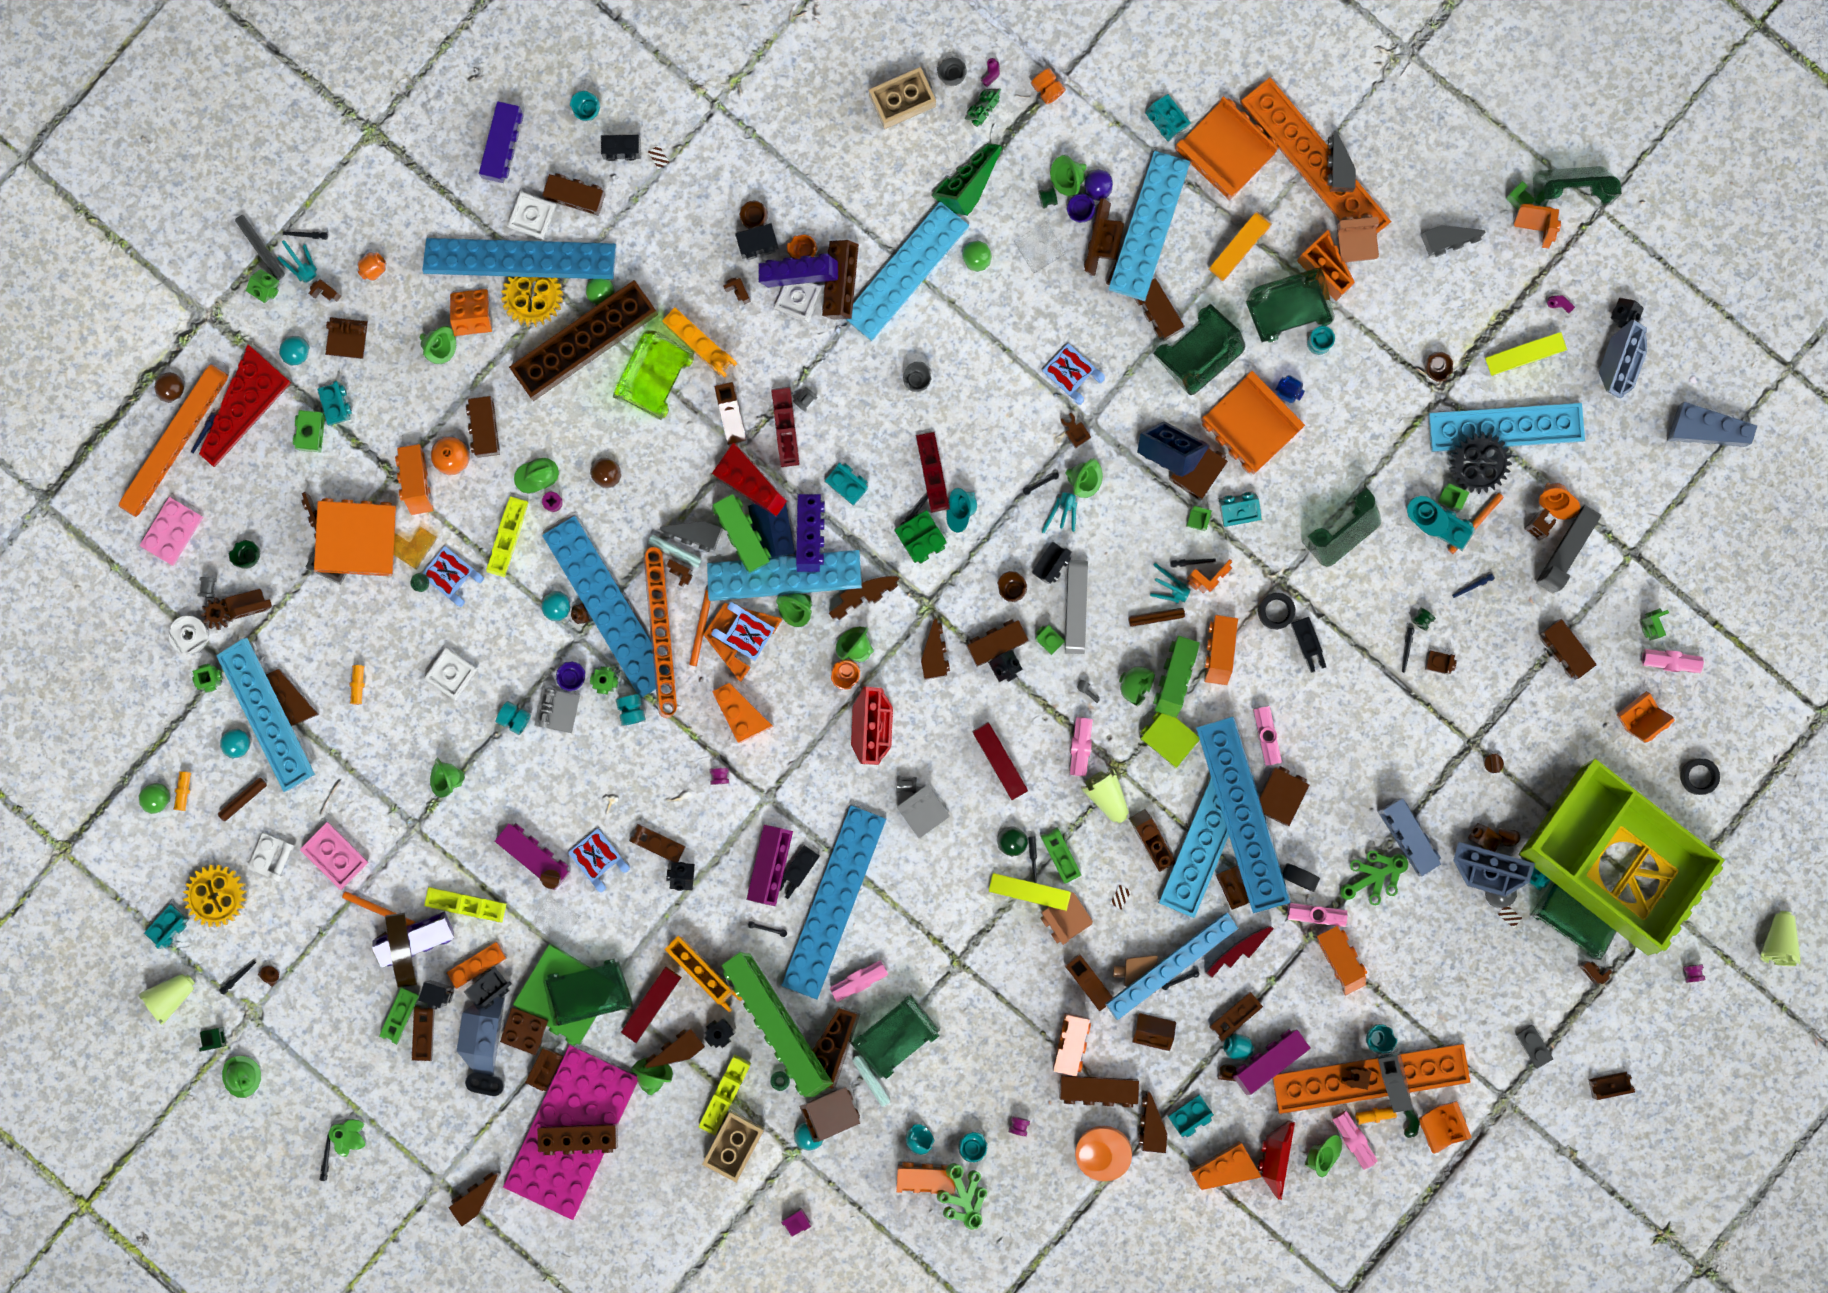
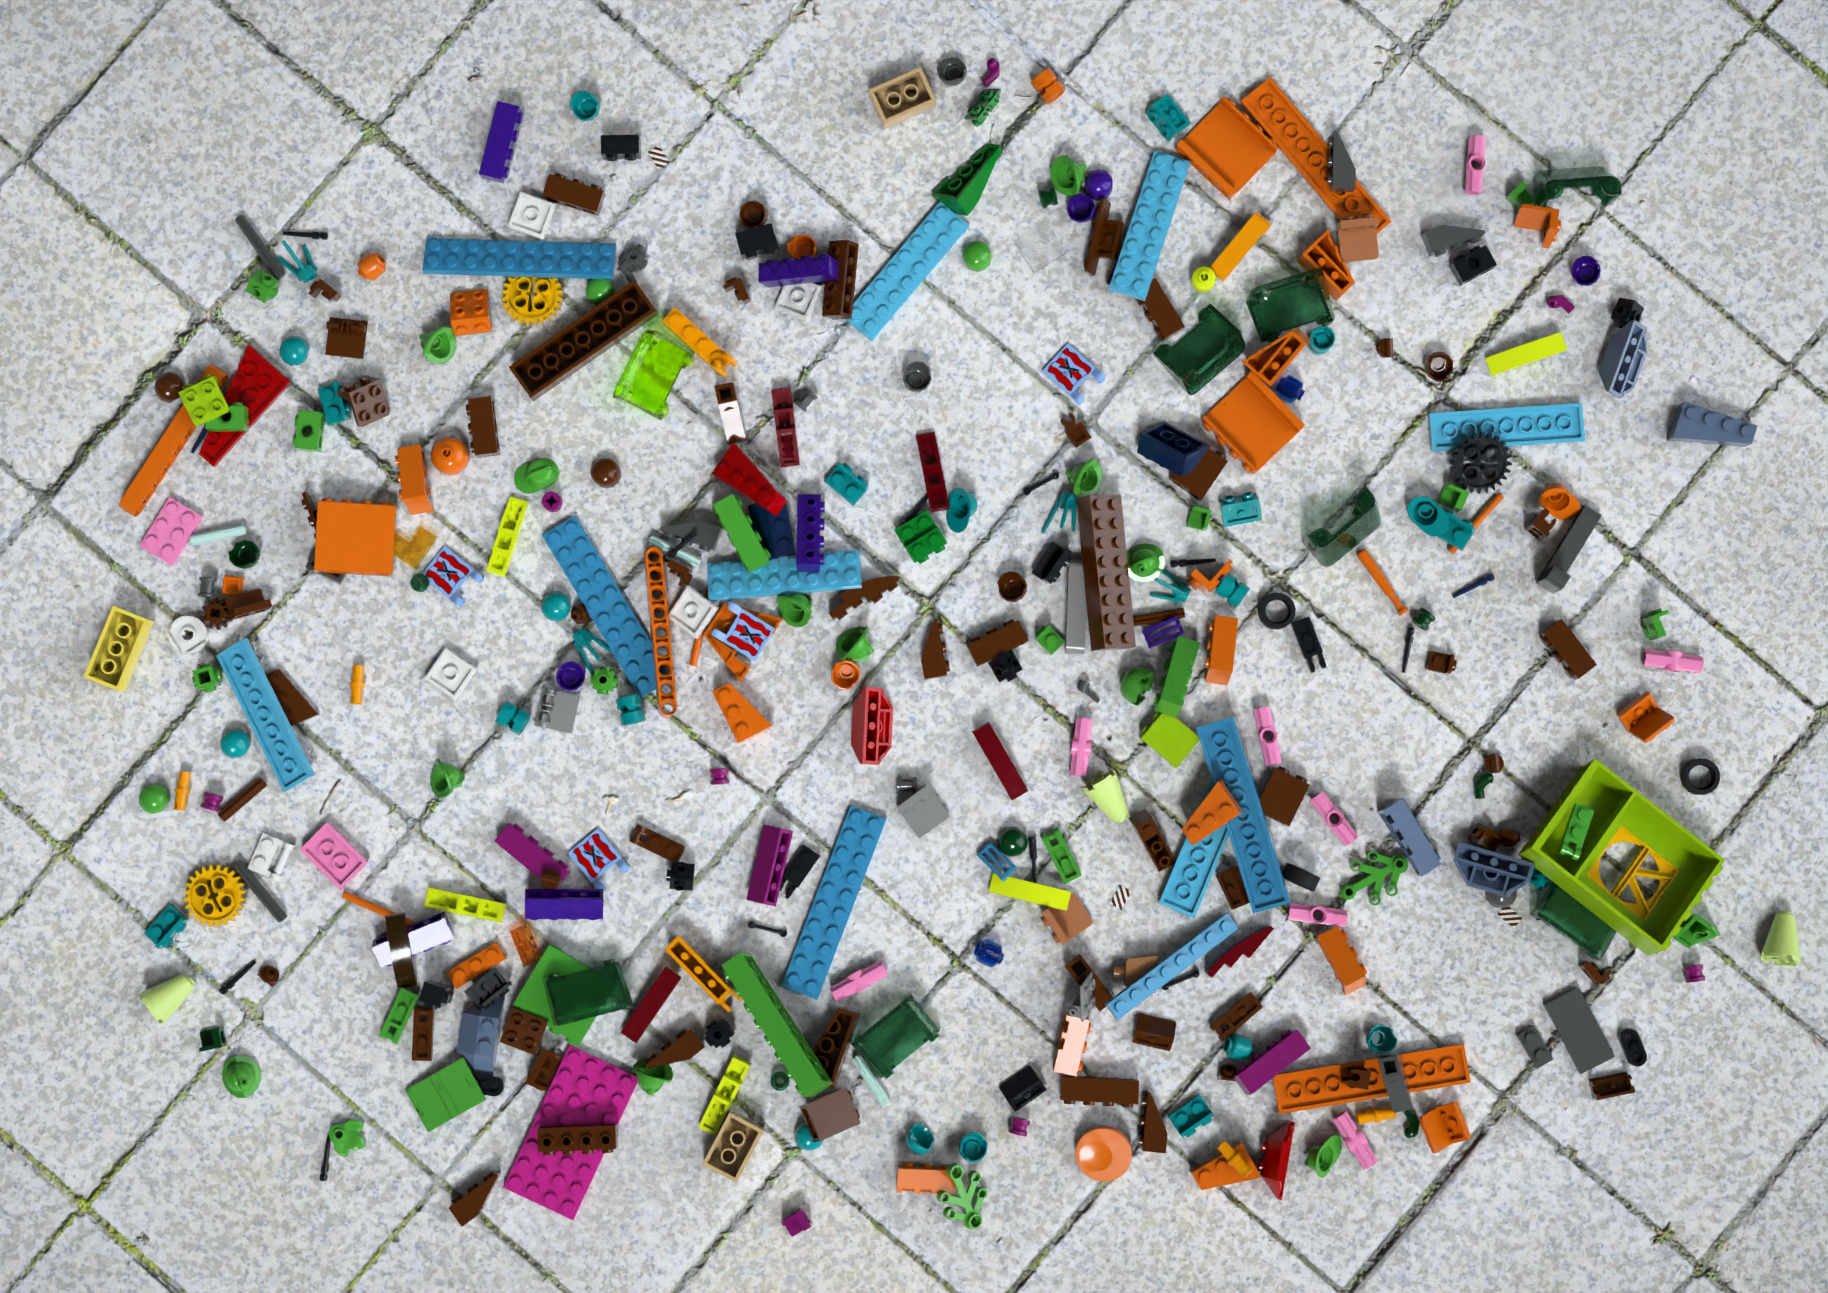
(118, 649): none -> light yellow brick
(204, 400): none -> lime bracket
(211, 801): none -> magenta wheel
(217, 534): none -> light aqua axle
(232, 585): none -> orange tile
(238, 422): none -> bright green brick
(259, 891): none -> dark grey axle
(366, 399): none -> reddish brown bracket
(445, 1094): none -> bright green piece
(525, 945): none -> clear orange plate
(564, 904): none -> dark purple brick
(583, 639): none -> teal plant
(633, 258): none -> dark grey piece
(671, 553): none -> black piece
(692, 612): none -> white plate
(988, 953): none -> clear blue head
(1008, 872): none -> dark azure tile
(1022, 1088): none -> black panel
(1085, 1001): none -> light grey hinge
(1106, 572): none -> reddish brown brick
(1145, 562): none -> bright green helmet
(1148, 638): none -> dark purple tile
(1197, 282): none -> neon yellow head
(1213, 813): none -> orange wedge
(1232, 590): none -> teal wheel
(1234, 1159): none -> light orange pin
(1277, 357): none -> orange wedge
(1341, 828): none -> bright pink piece
(1380, 579): none -> orange piece
(1385, 348): none -> reddish brown plate
(1475, 153): none -> bright pink piece
(1480, 783): none -> dark green arm
(1483, 260): none -> black brick
(1576, 831): none -> bright green plate
(1579, 1030): none -> dark grey tile
(1585, 270): none -> dark purple hair
(1633, 1046): none -> black plate
(1695, 931): none -> bright green slope

